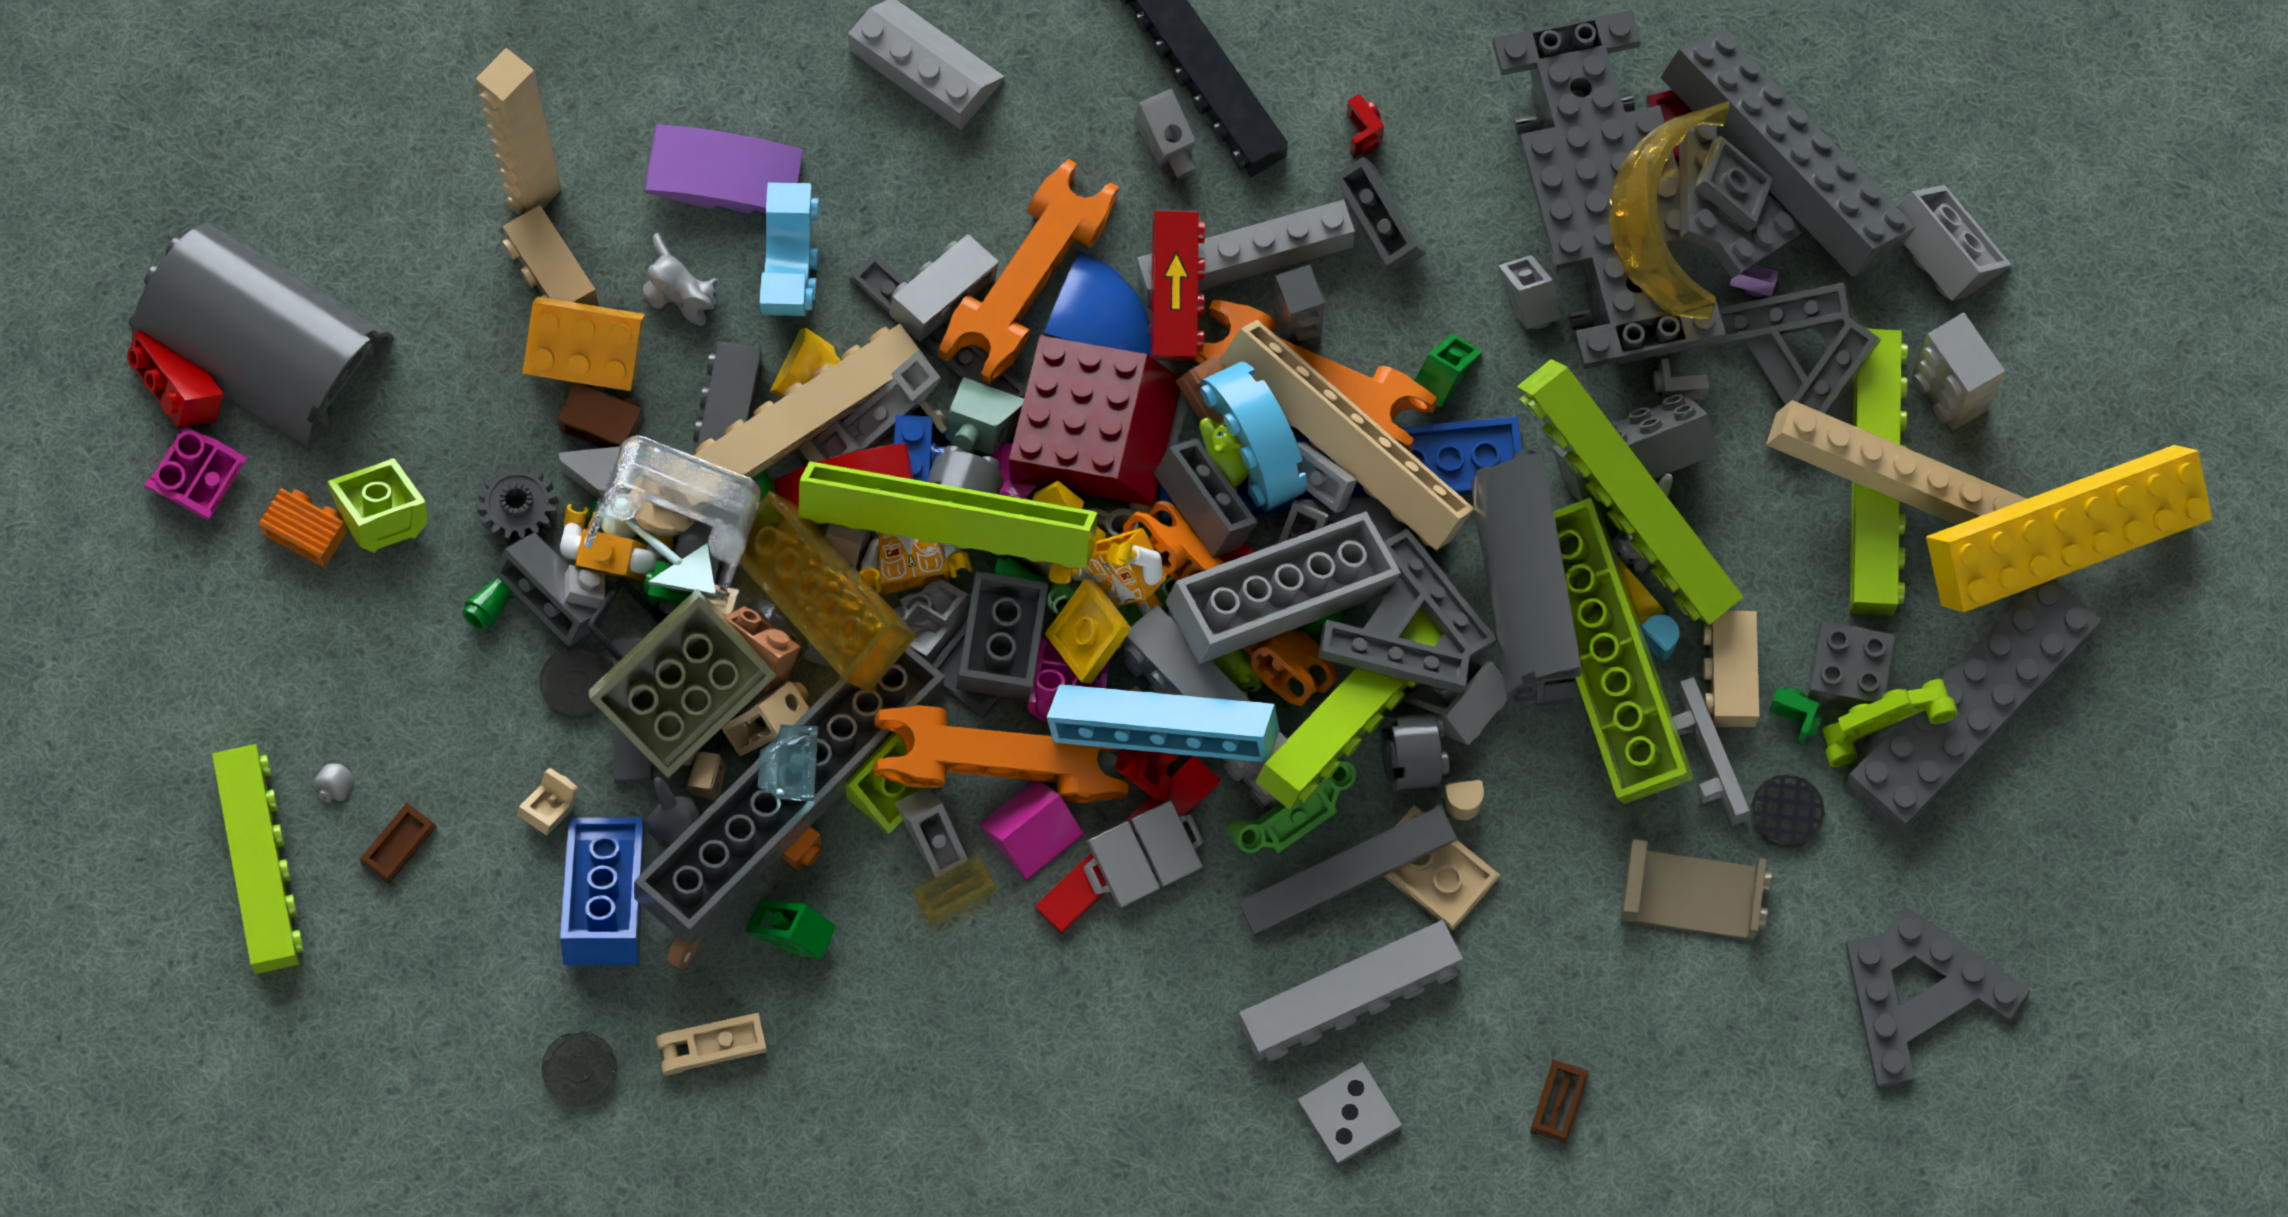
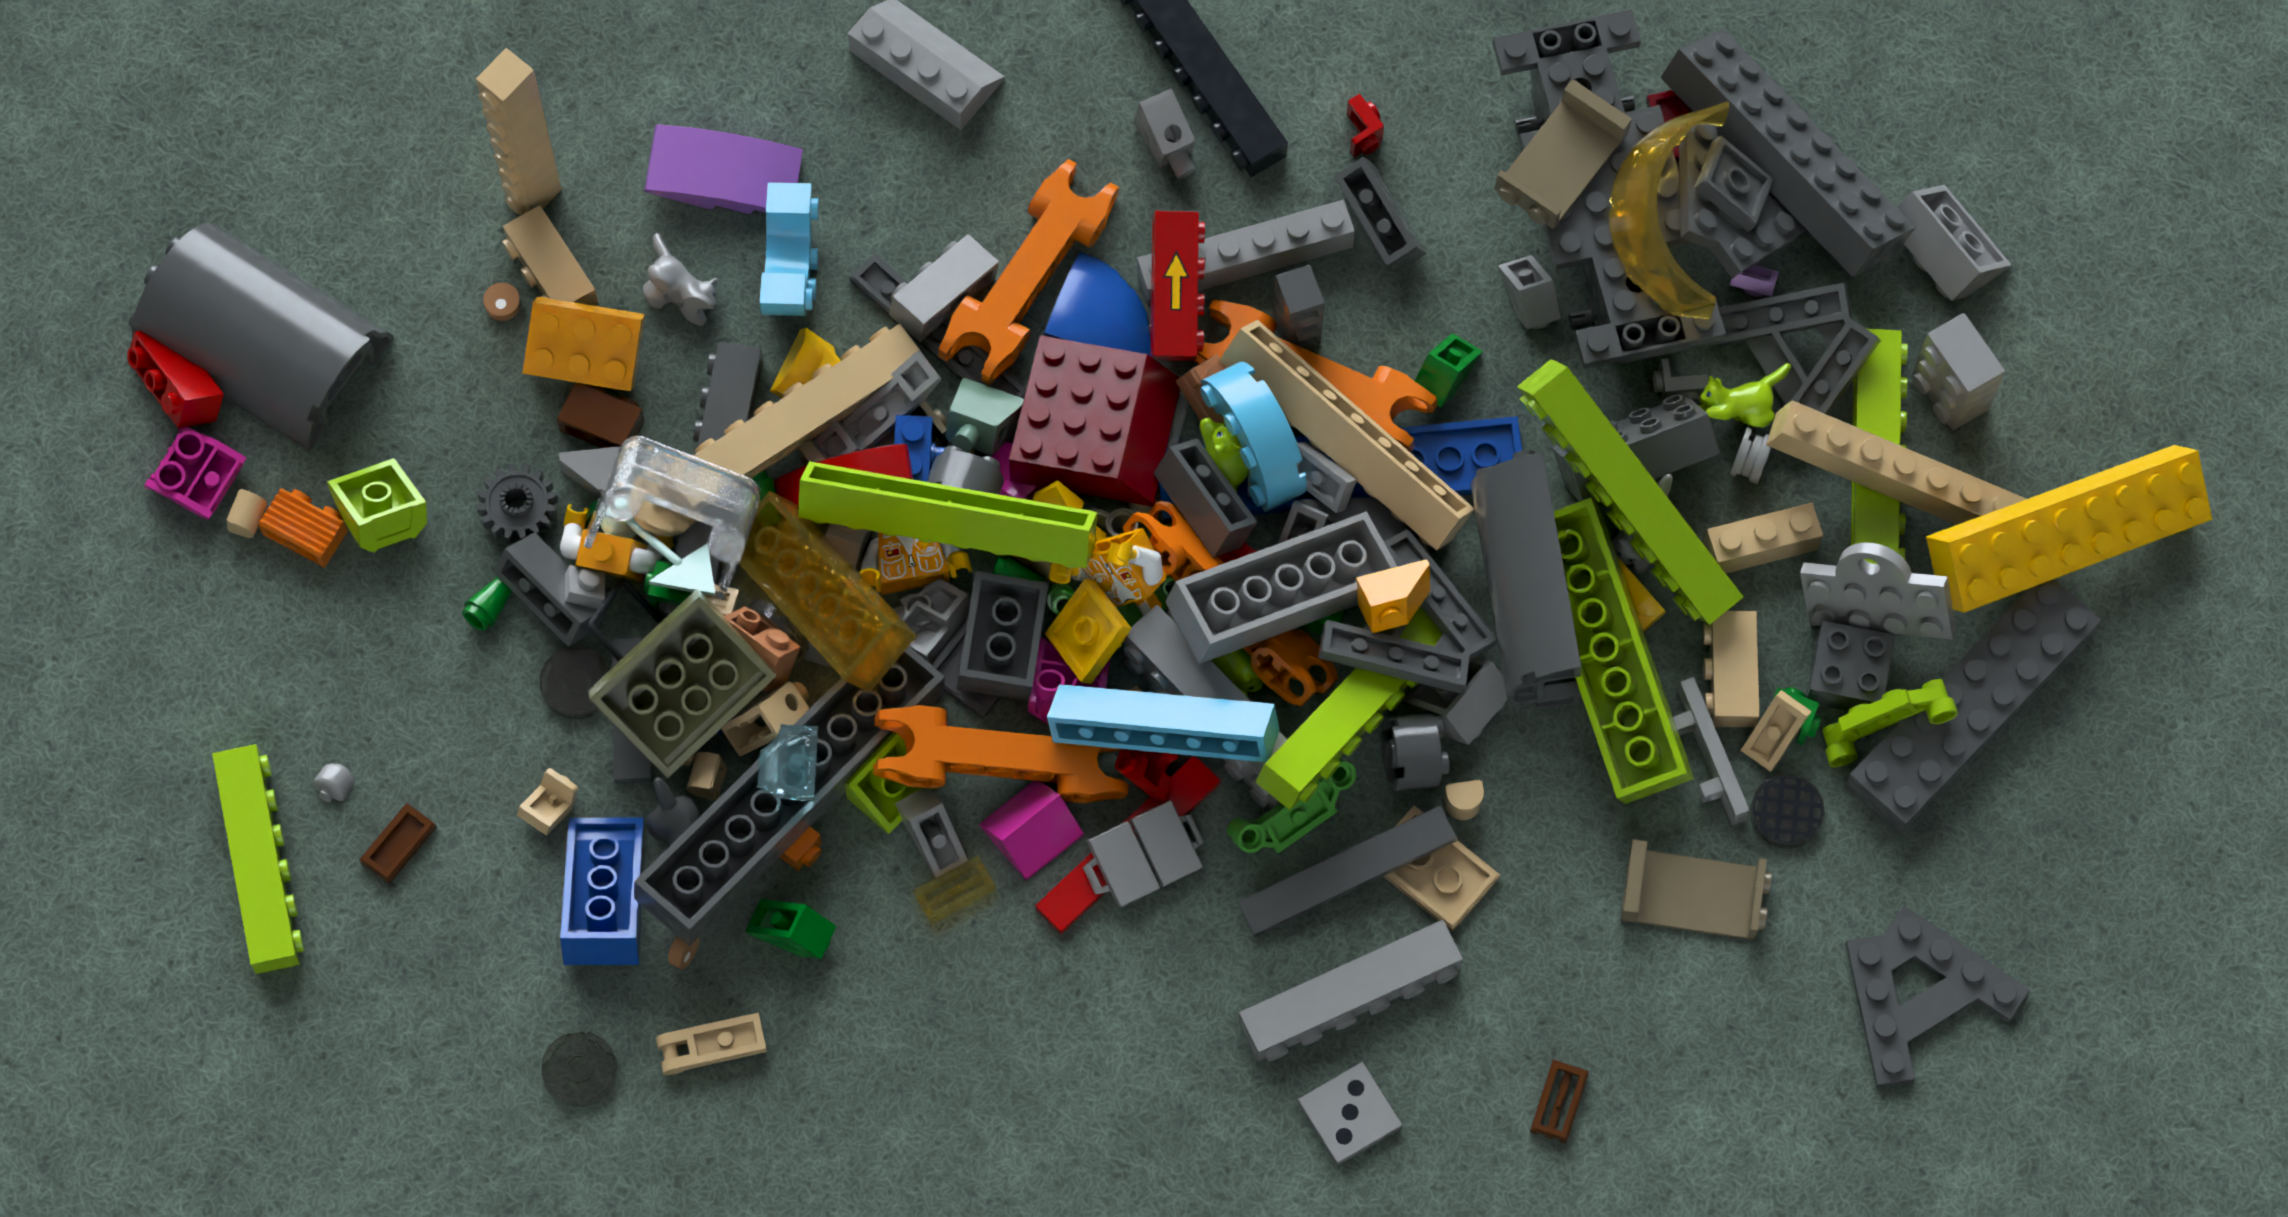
(245, 514): none -> tan brick
(502, 301): none -> medium nougat tile
(1393, 595): none -> light orange slope
(1563, 155): none -> dark tan panel
(1661, 635): medium azure brick -> none
(1747, 403): none -> lime animal
(1751, 456): none -> light grey wheel
(1764, 538): none -> tan brick
(1776, 730): none -> tan plate
(1878, 595): none -> light grey plate

